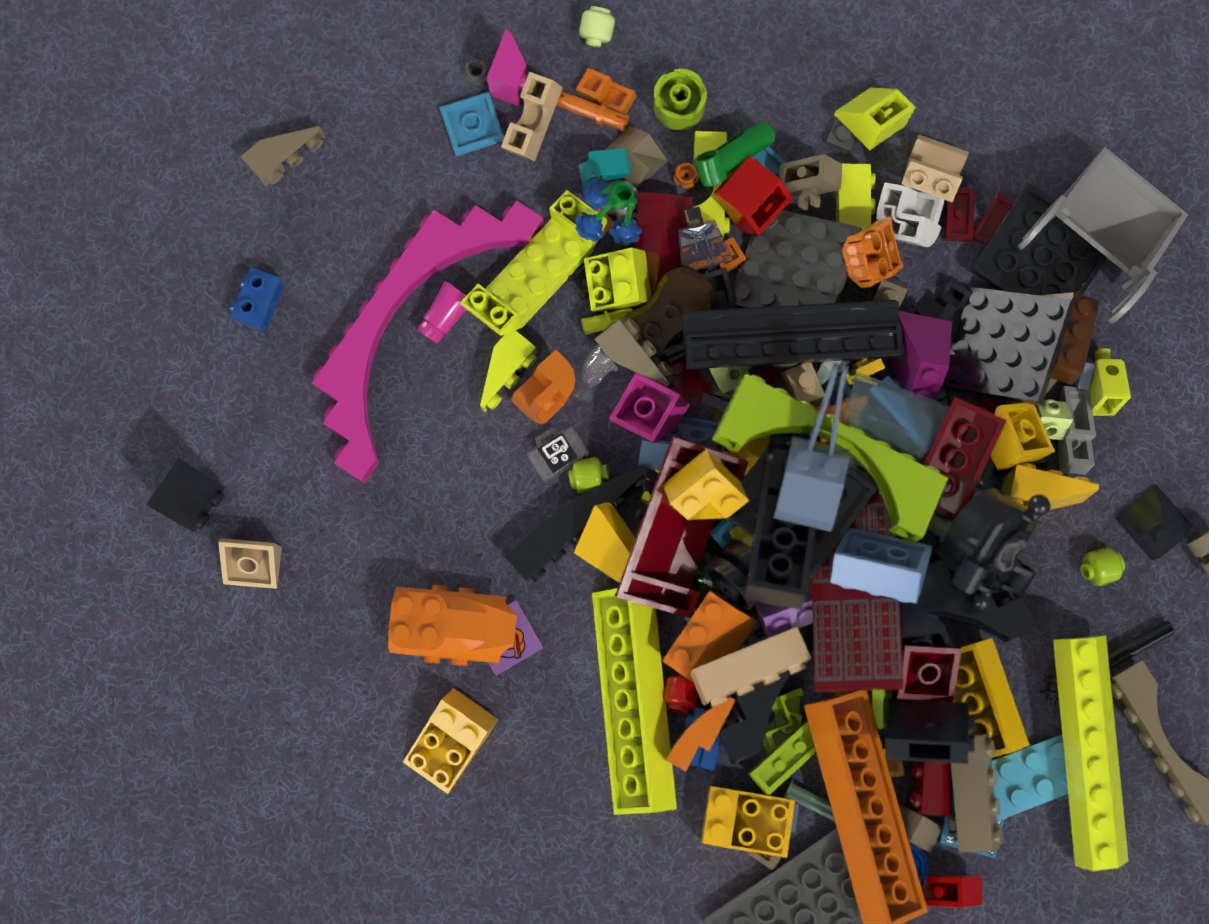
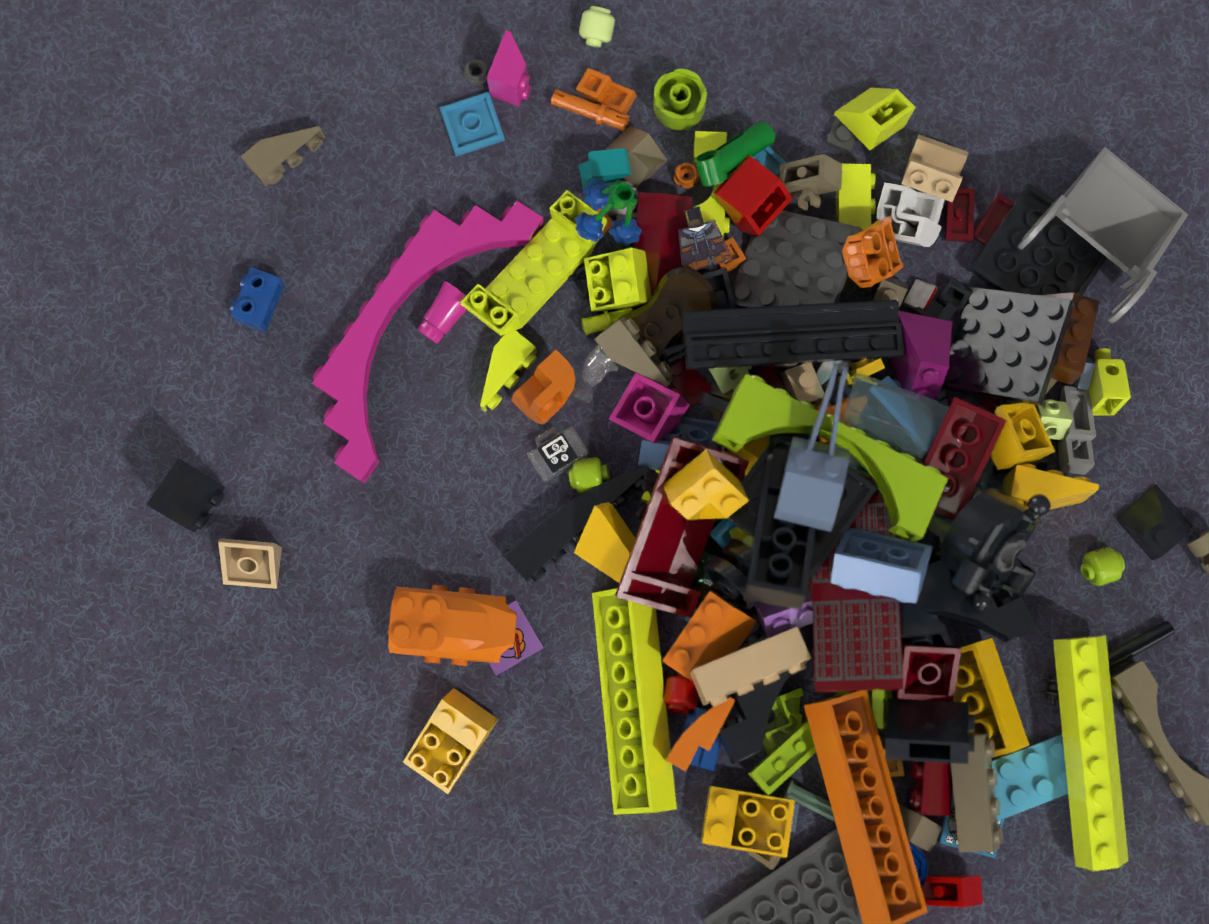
(540, 100): tan arch -> none
(920, 295): none -> flat silver piece

